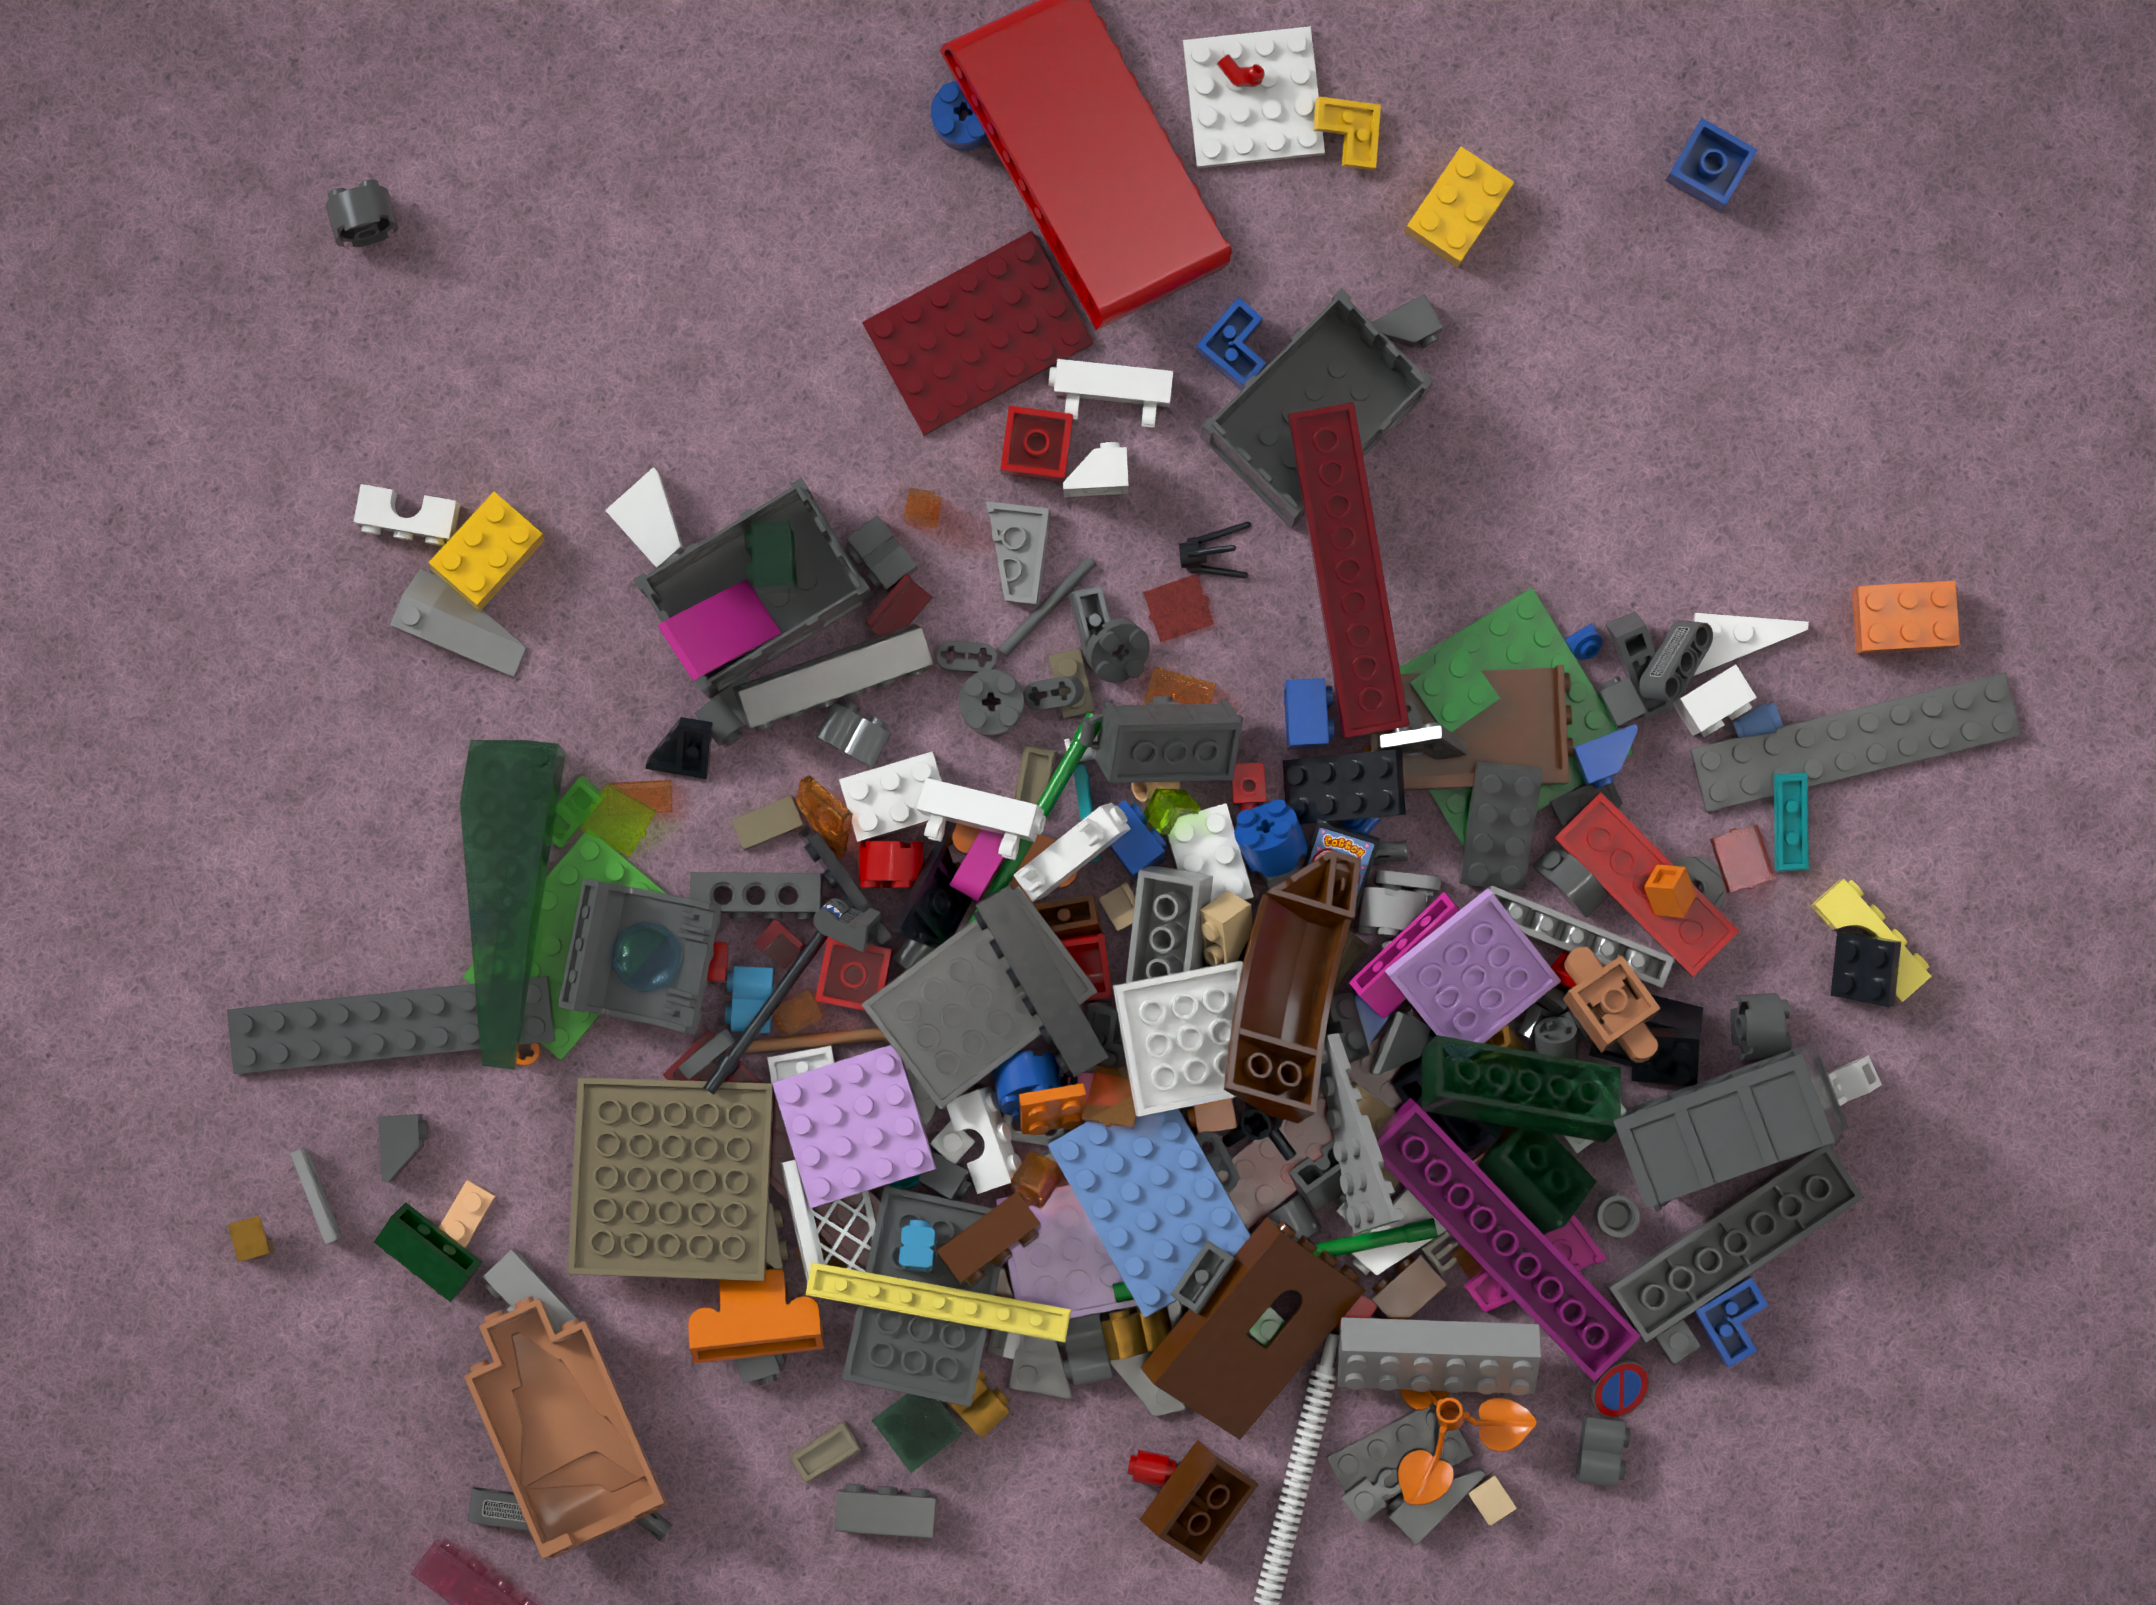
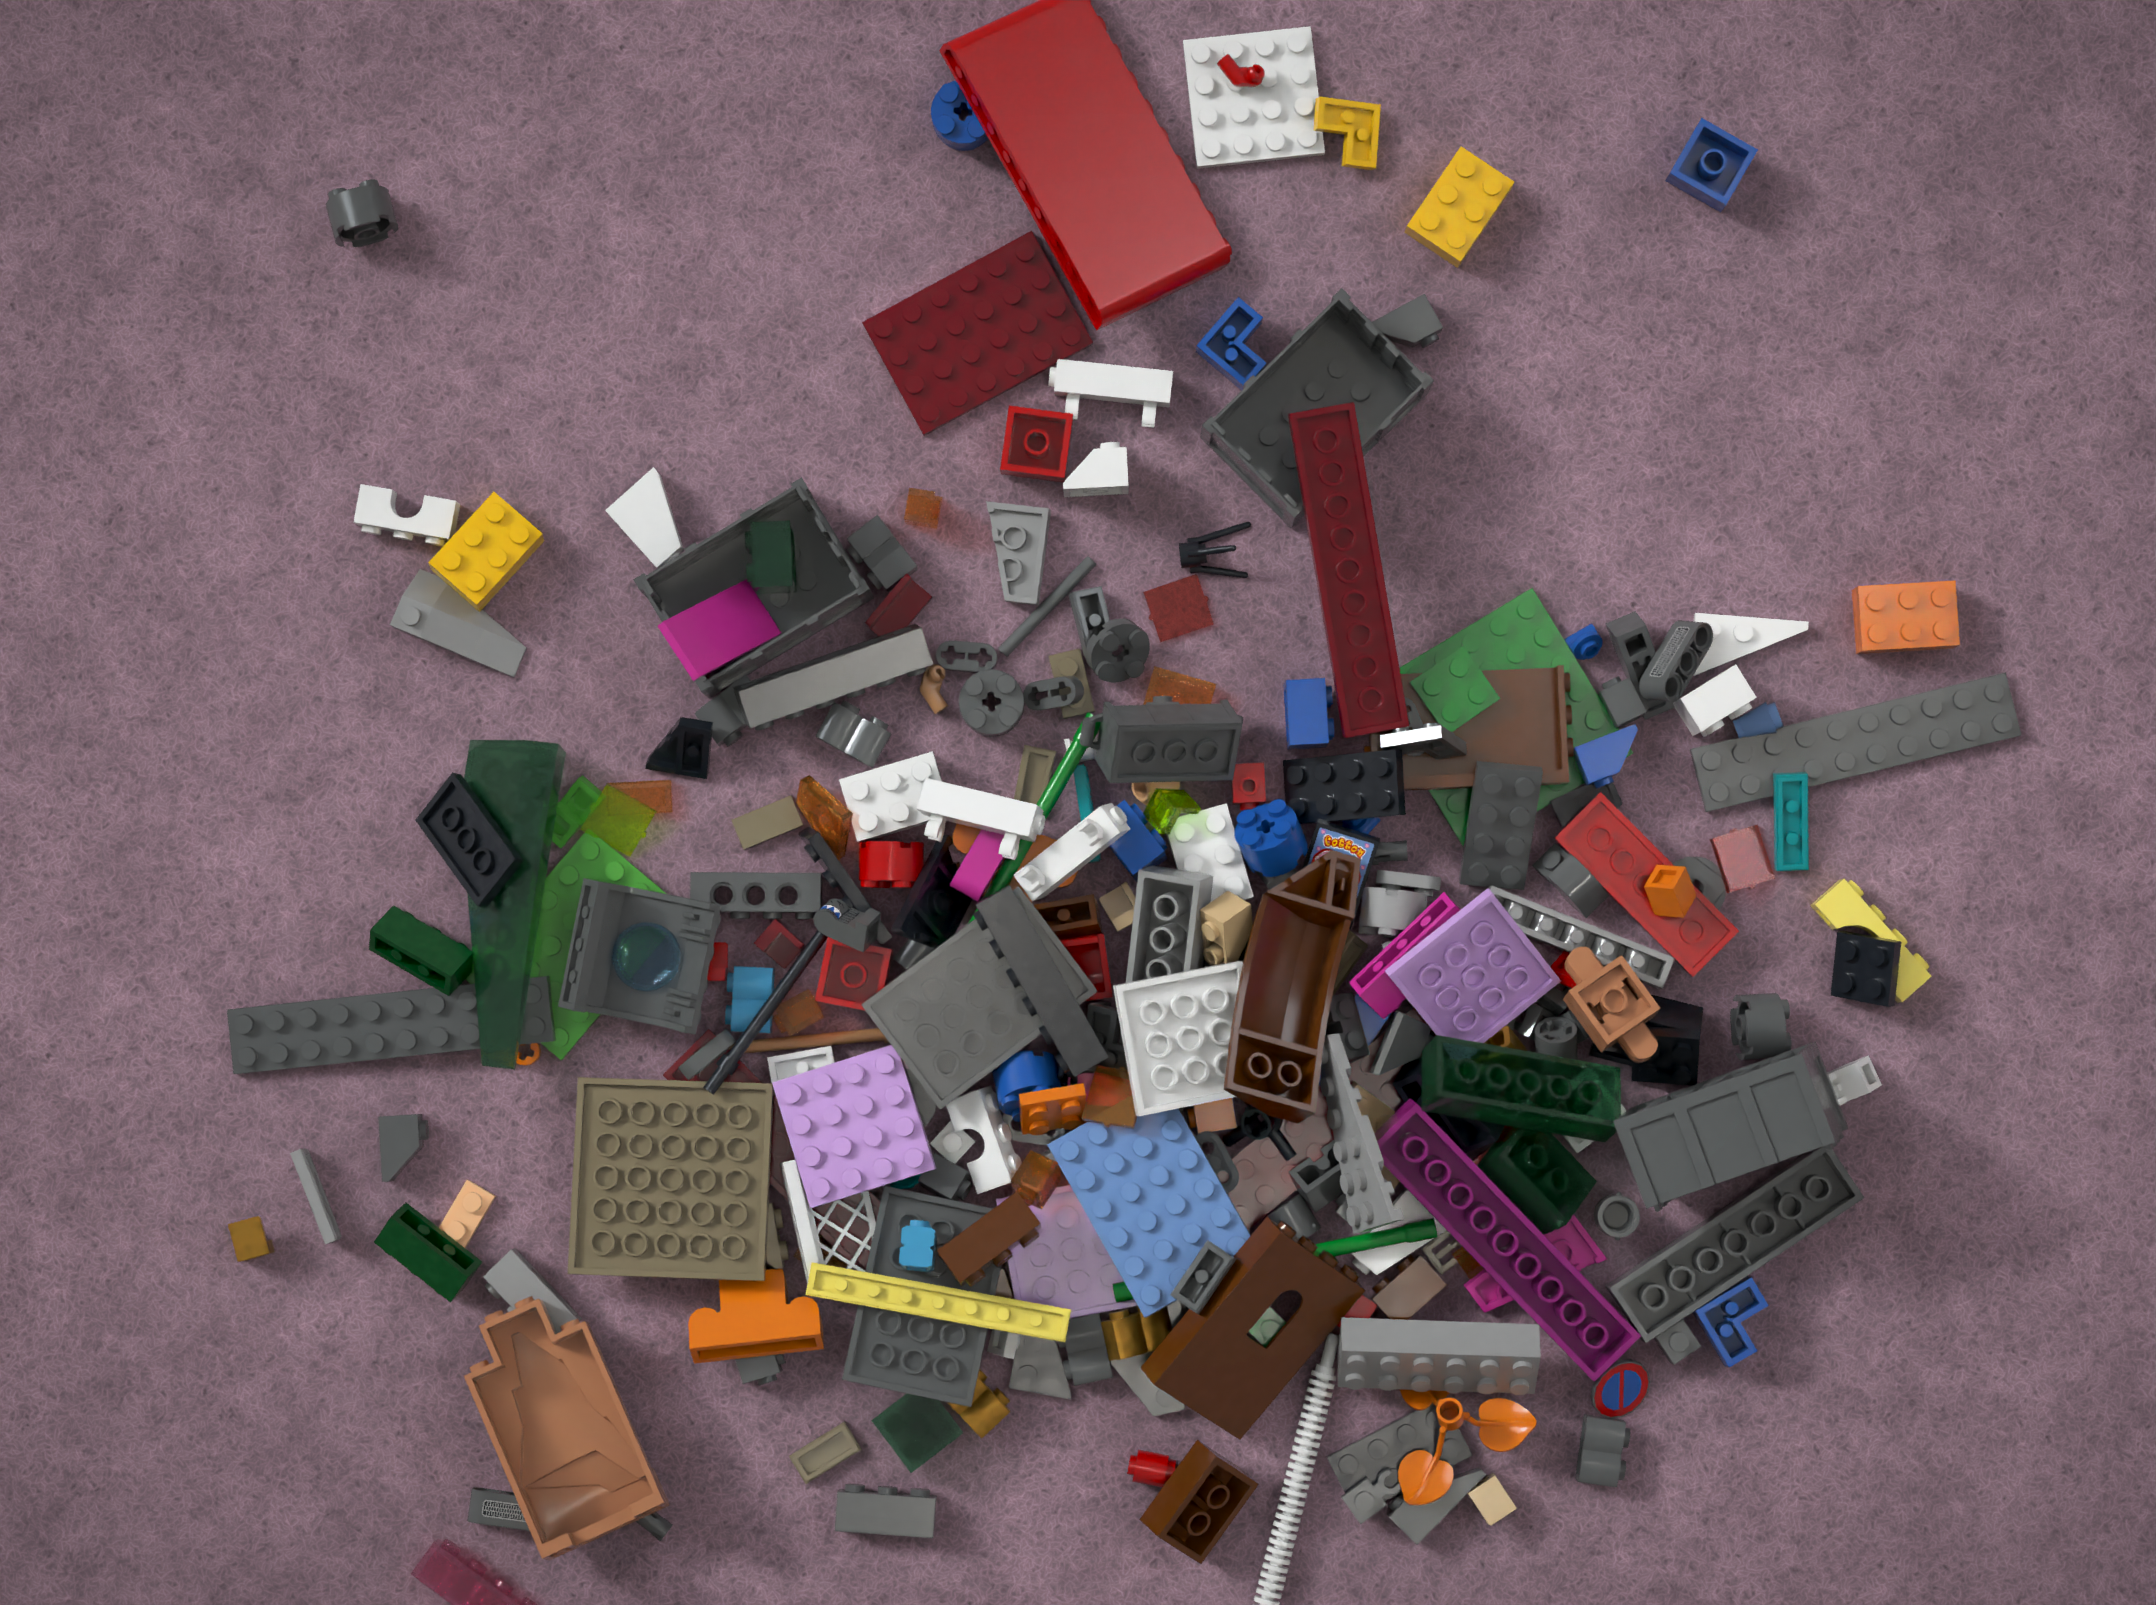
(421, 950): none -> dark green brick
(469, 840): none -> black plate
(931, 686): none -> medium nougat arm

